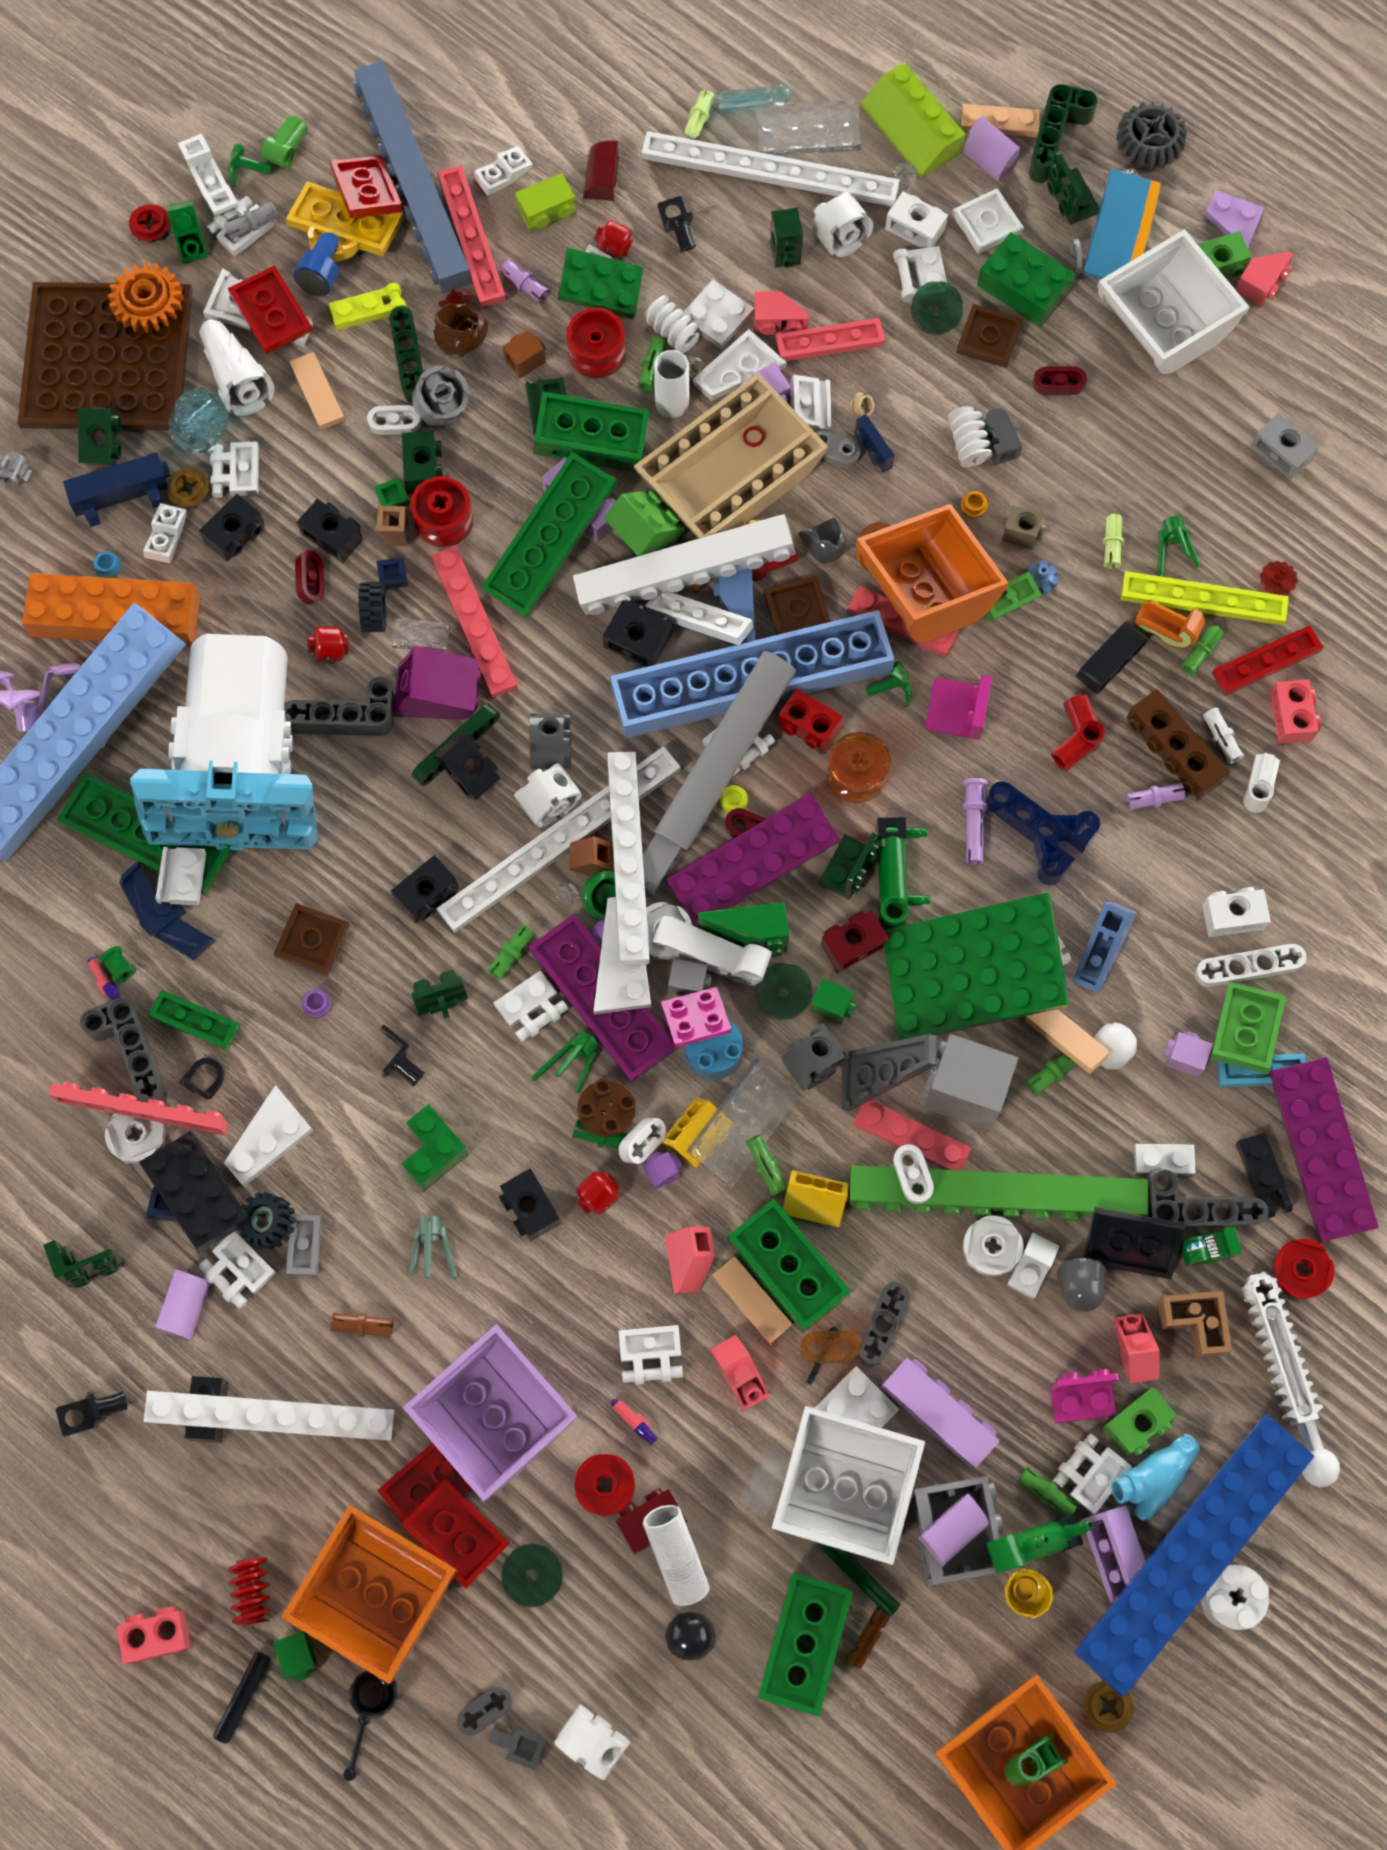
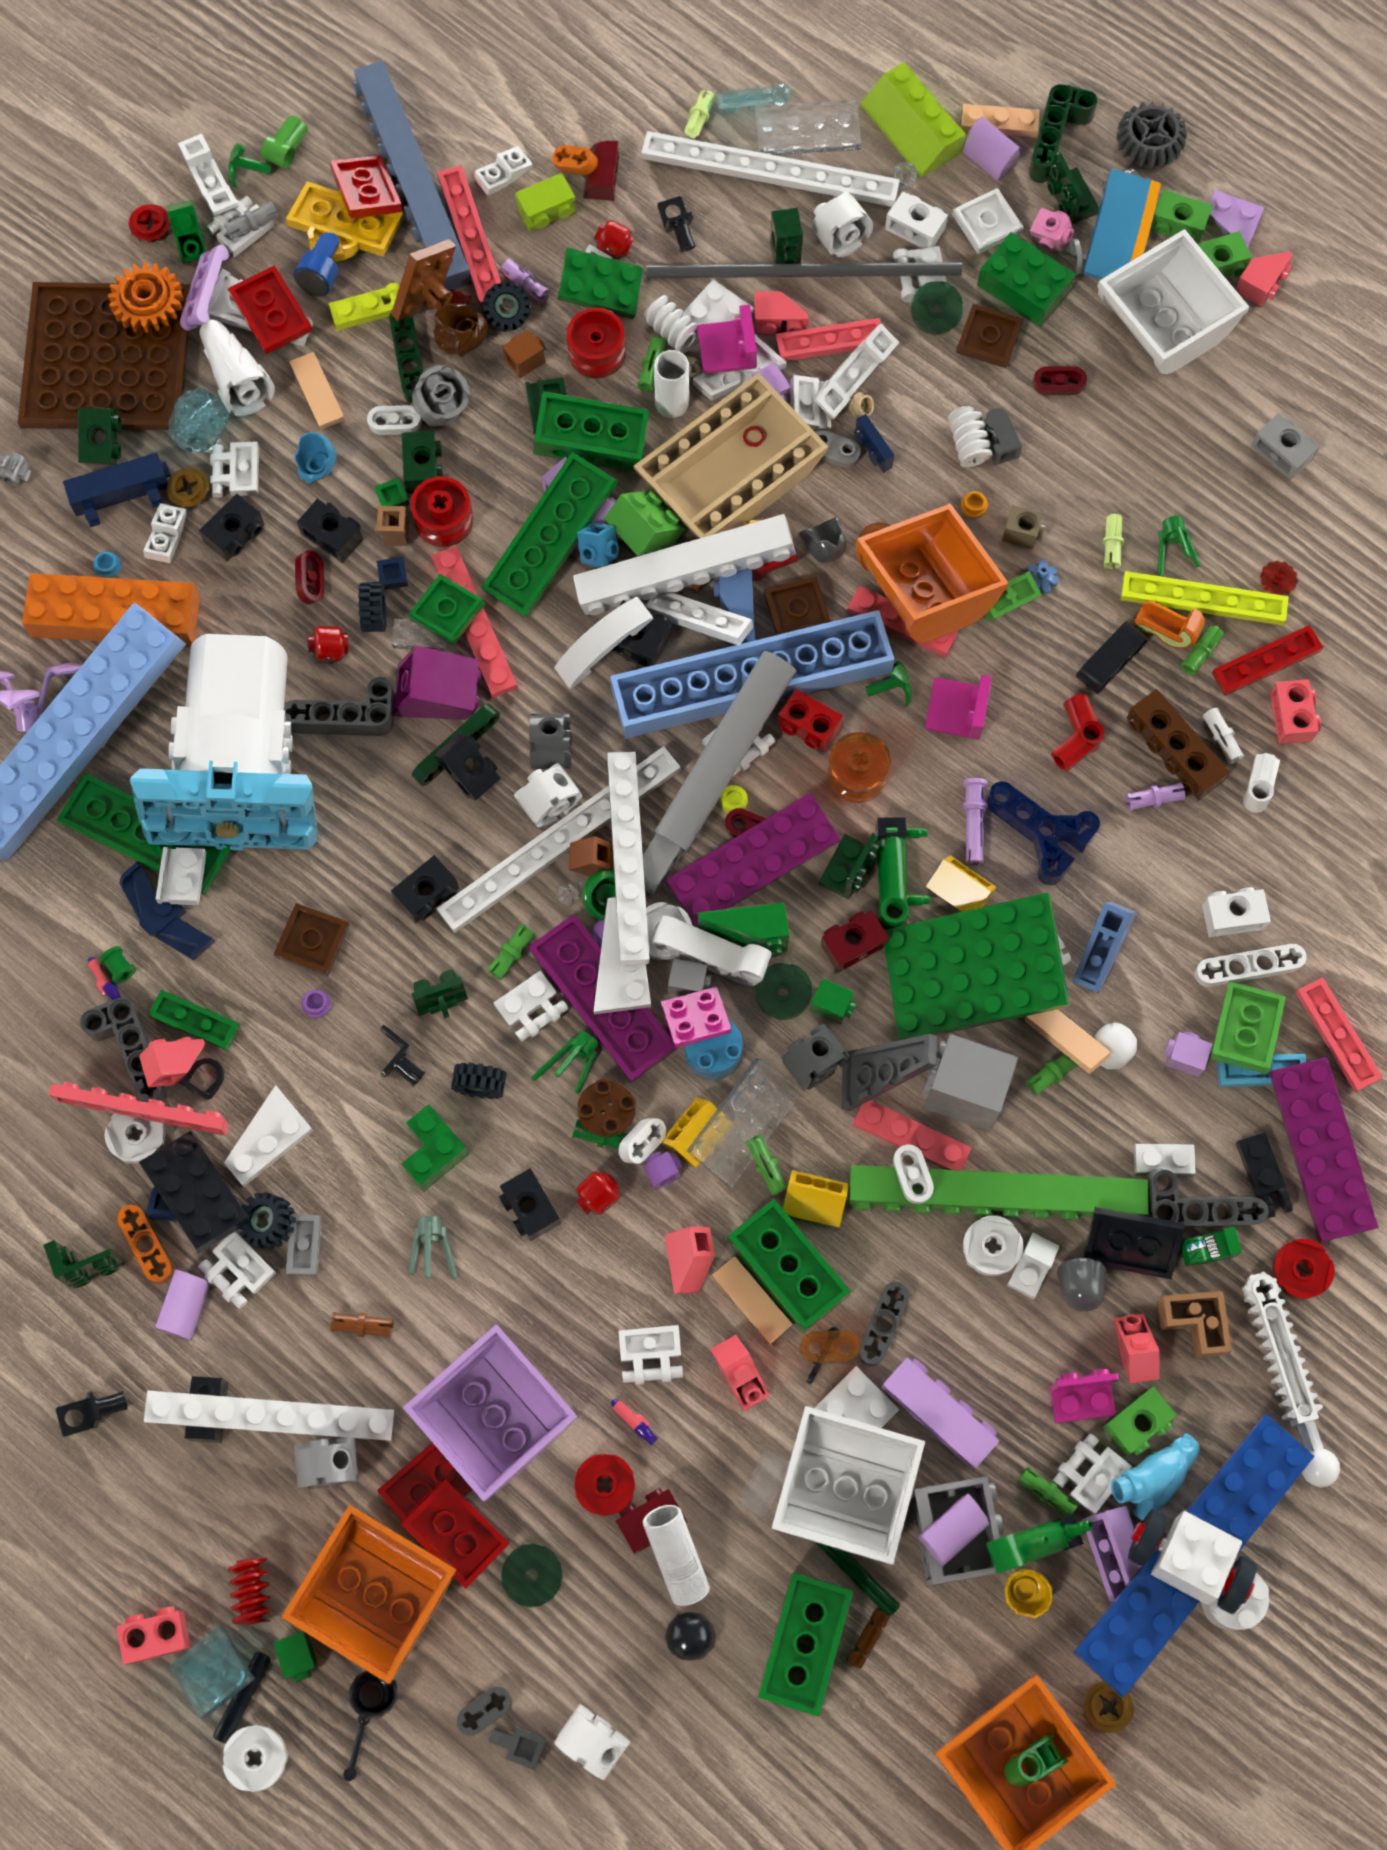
(128, 1229): none -> orange beam
(168, 1062): none -> coral slope
(202, 286): none -> lavender plate
(212, 1672): none -> clear light blue plate
(236, 1757): none -> white plate
(315, 457): none -> dark azure hair
(326, 1463): none -> light grey brick
(424, 281): none -> dark orange plate
(446, 609): none -> green plate
(478, 1080): none -> black bush
(494, 298): none -> black bush
(577, 155): none -> orange beam
(598, 544): none -> dark azure brick
(601, 639): none -> white slope
(728, 344): none -> dark pink bracket
(804, 270): none -> dark grey piece
(855, 370): none -> white slope
(960, 885): none -> brick
(1052, 230): none -> bright pink brick
(1175, 207): none -> bright green brick
(1195, 1559): none -> white brick
(1339, 1035): none -> coral plate

